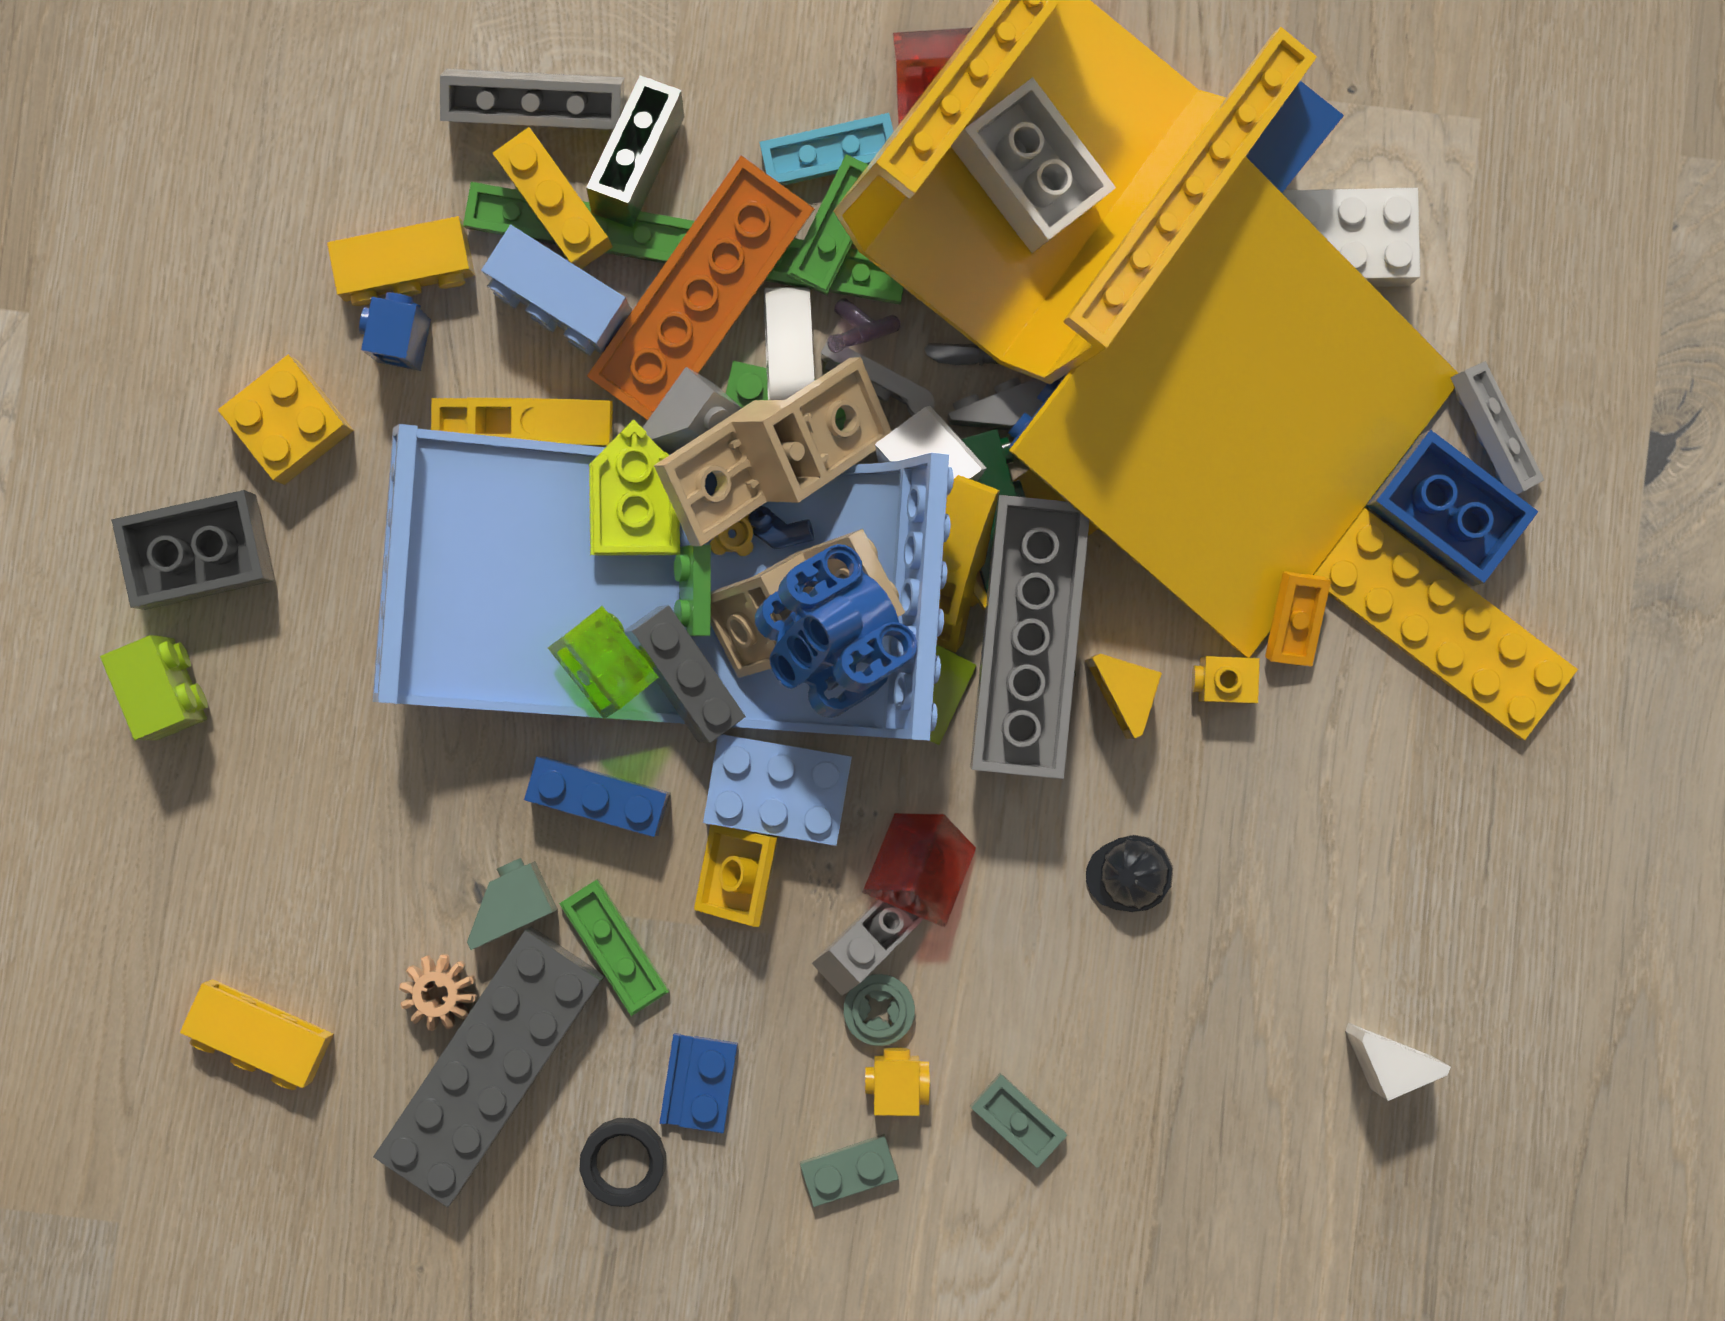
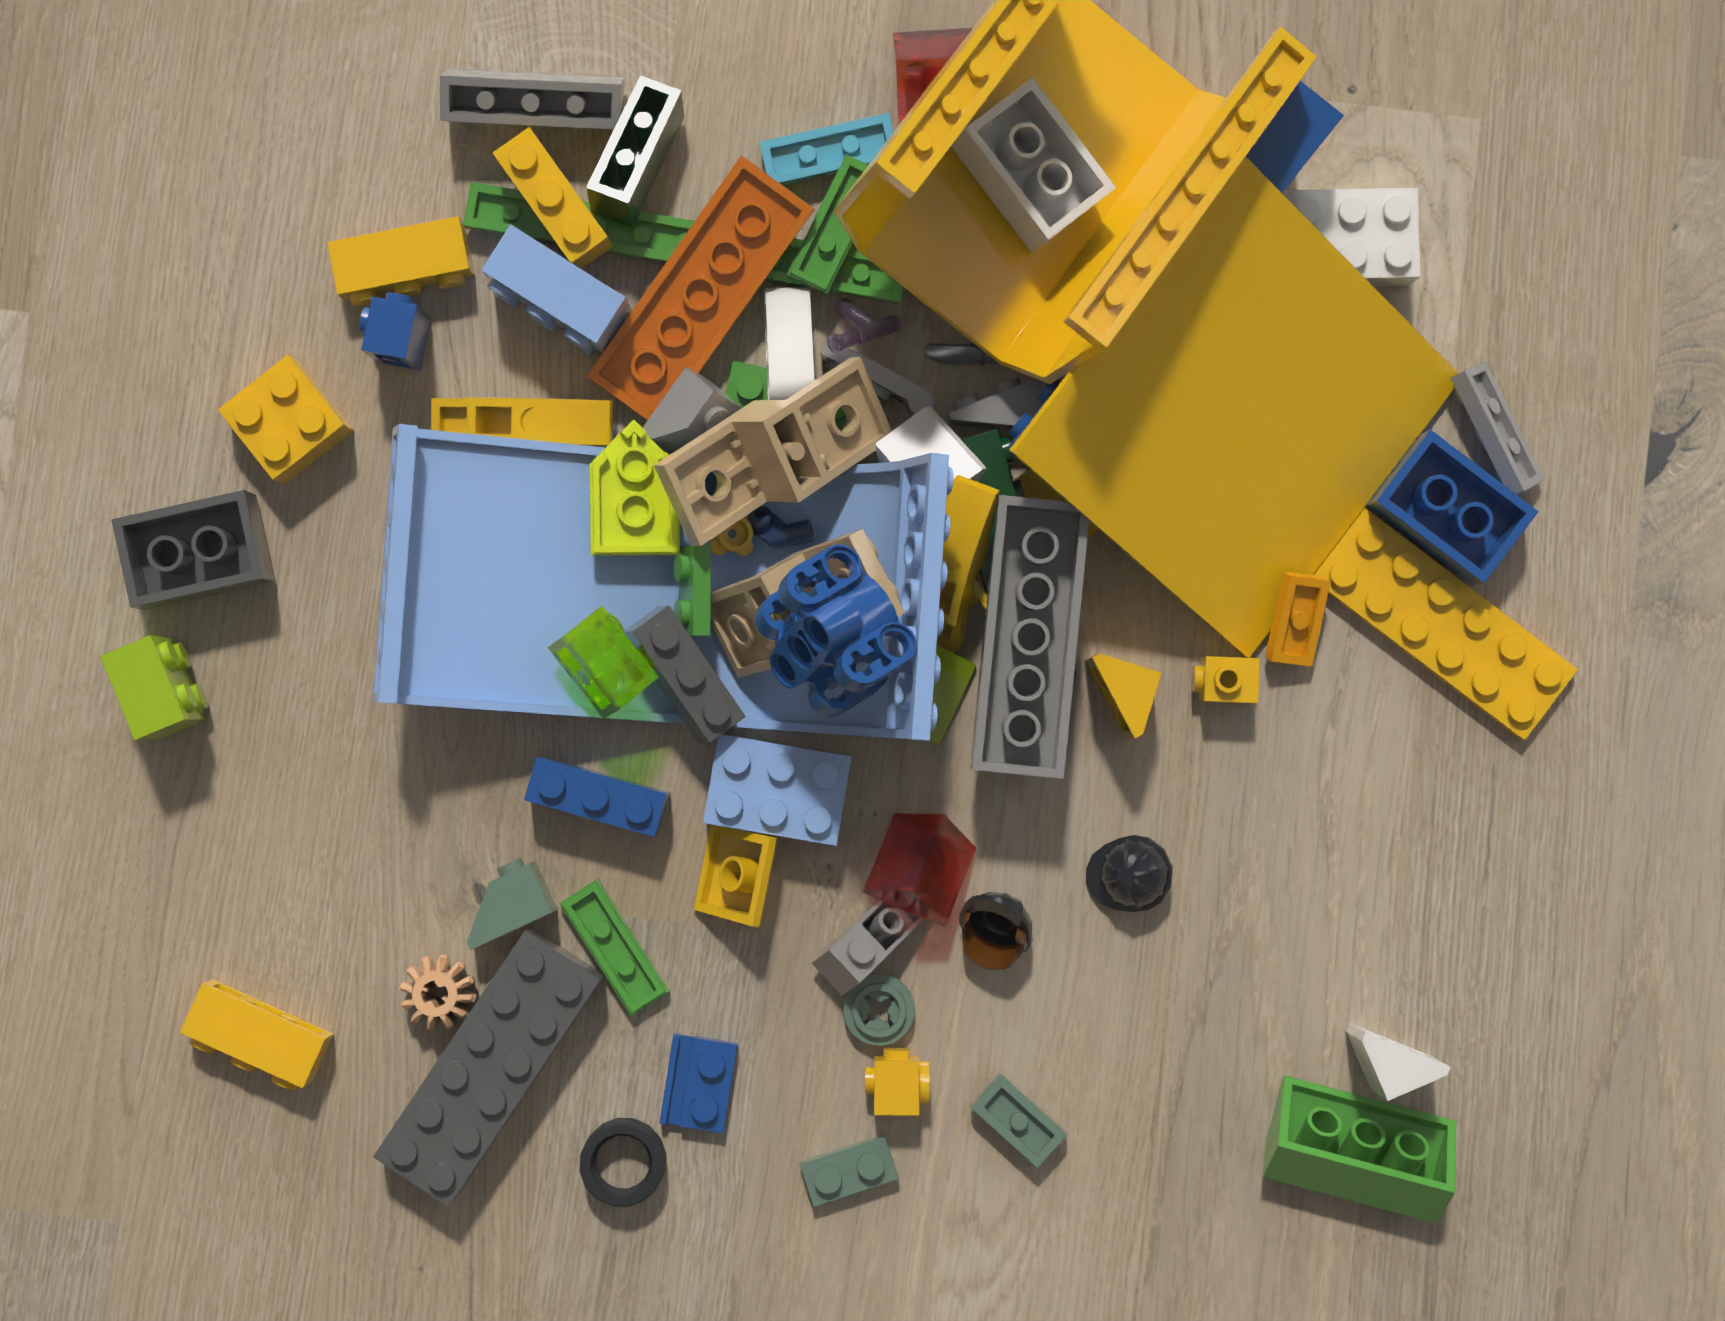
(995, 930): none -> piece
(1361, 1149): none -> bright green slope

